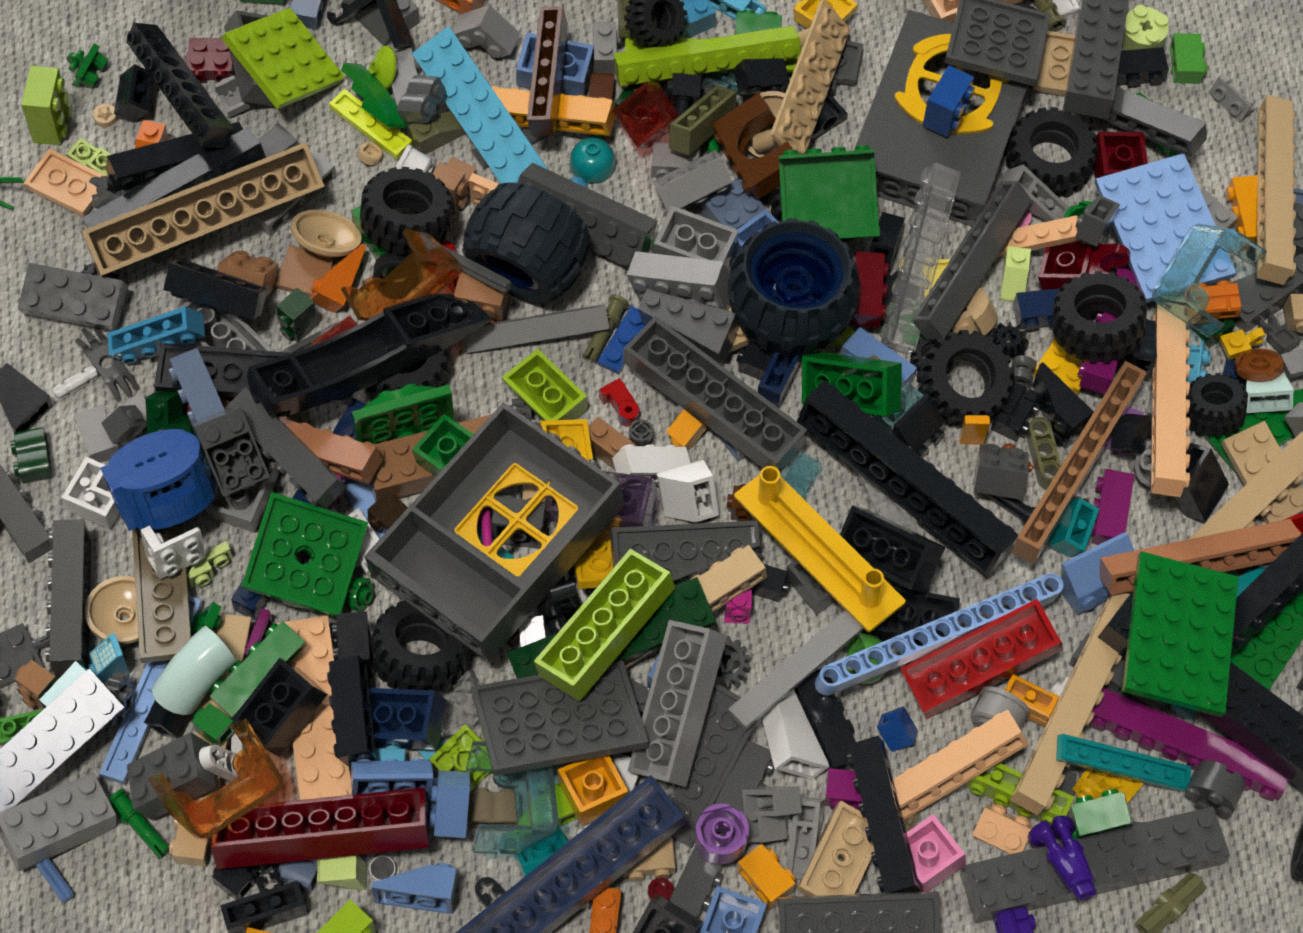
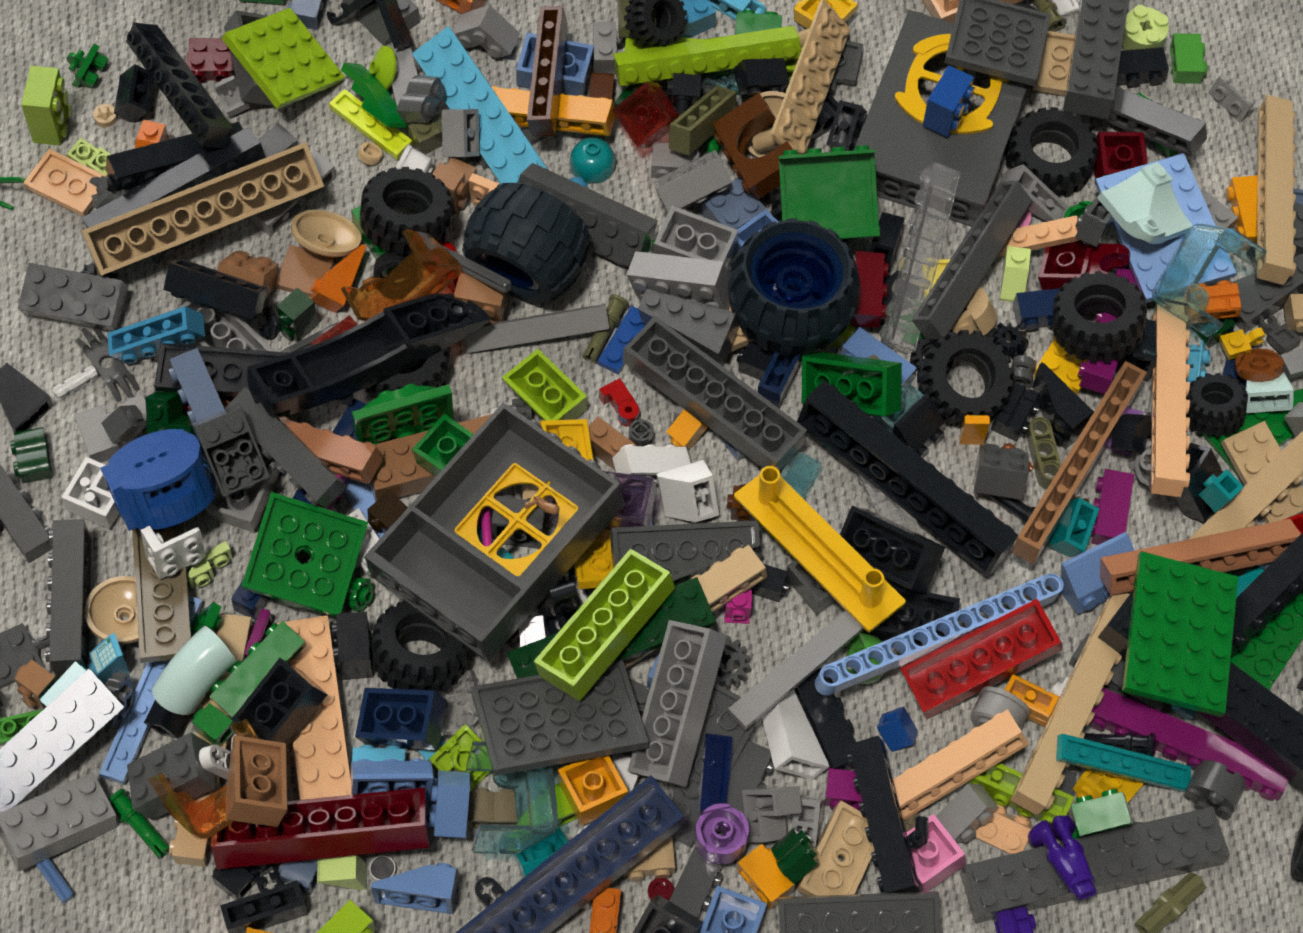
(257, 782): none -> medium nougat slope
(272, 326): none -> black arm
(351, 710): black brick -> none
(460, 132): none -> light grey brick
(543, 505): none -> medium nougat piece
(715, 770): none -> clear blue tile
(795, 854): none -> dark green brick
(847, 125): none -> black brick
(920, 835): none -> black arm
(967, 812): none -> light grey brick
(1129, 741): none -> black pin
(1146, 206): none -> light aqua slope
(1220, 490): none -> teal brick

